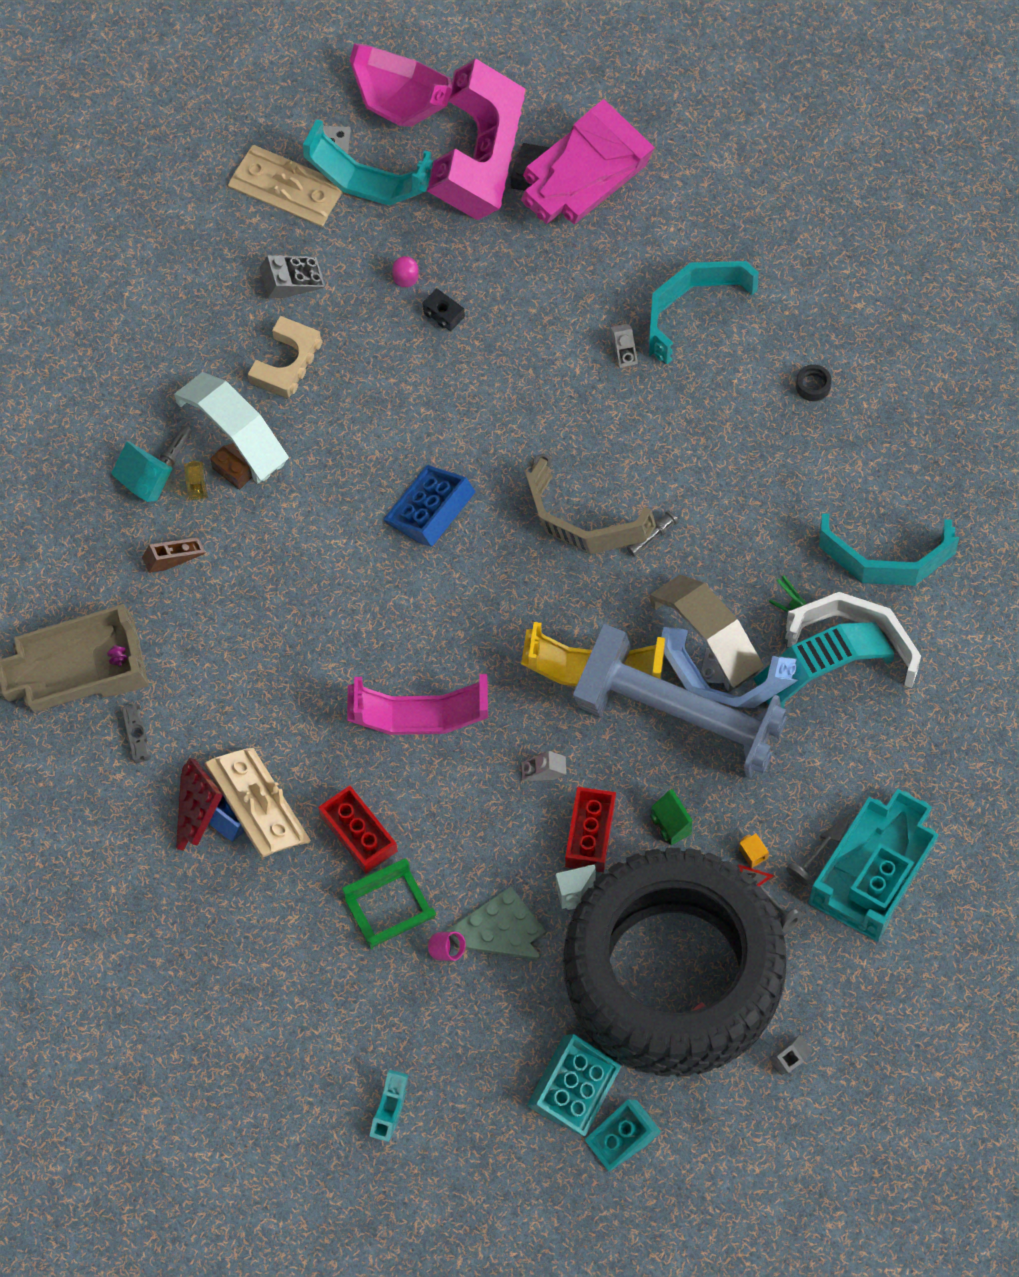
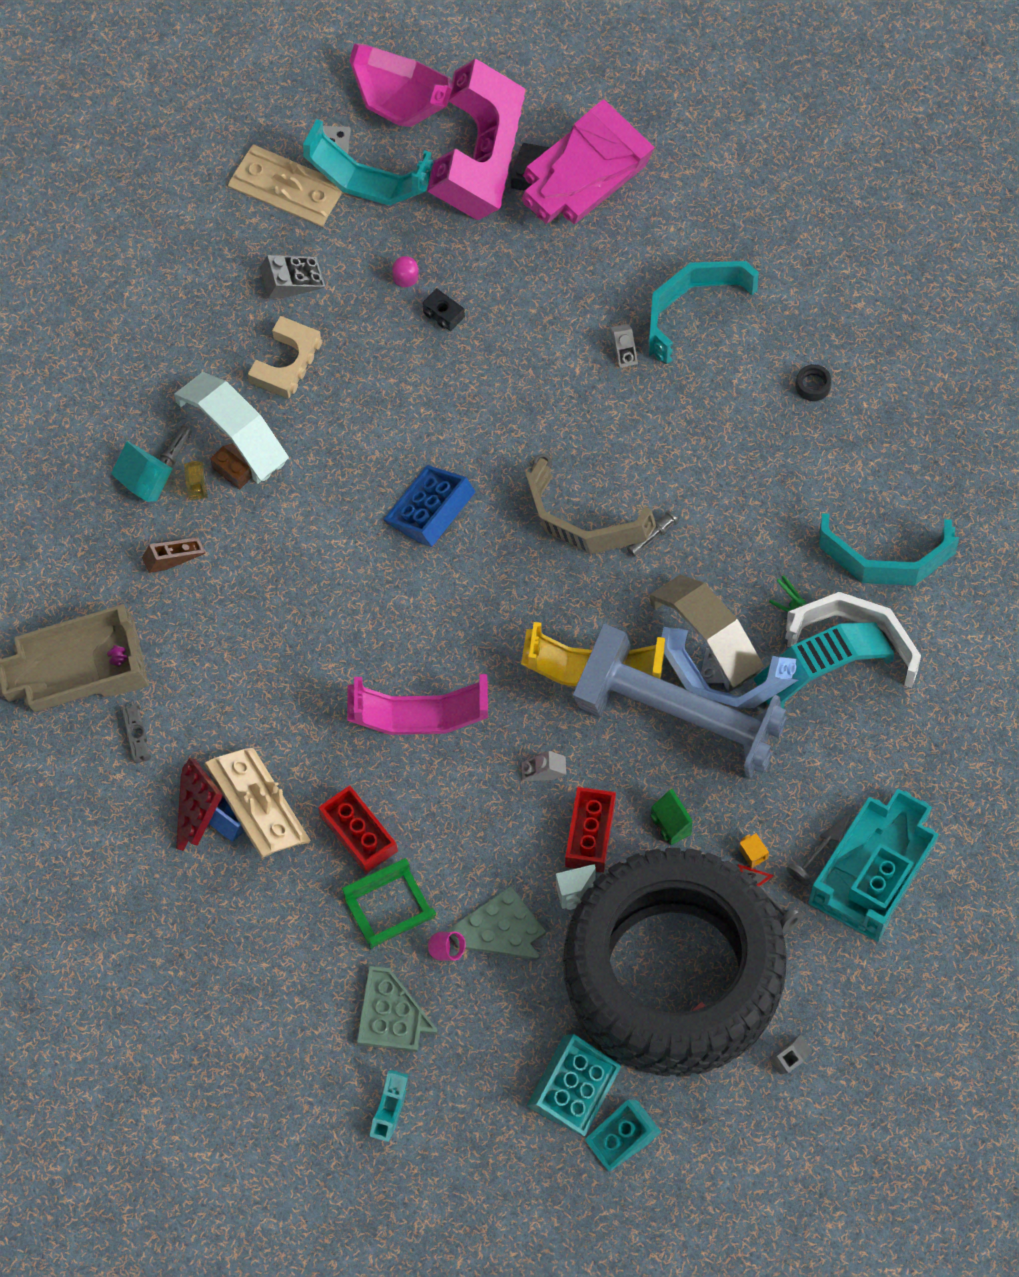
(391, 1014): none -> sand green wing

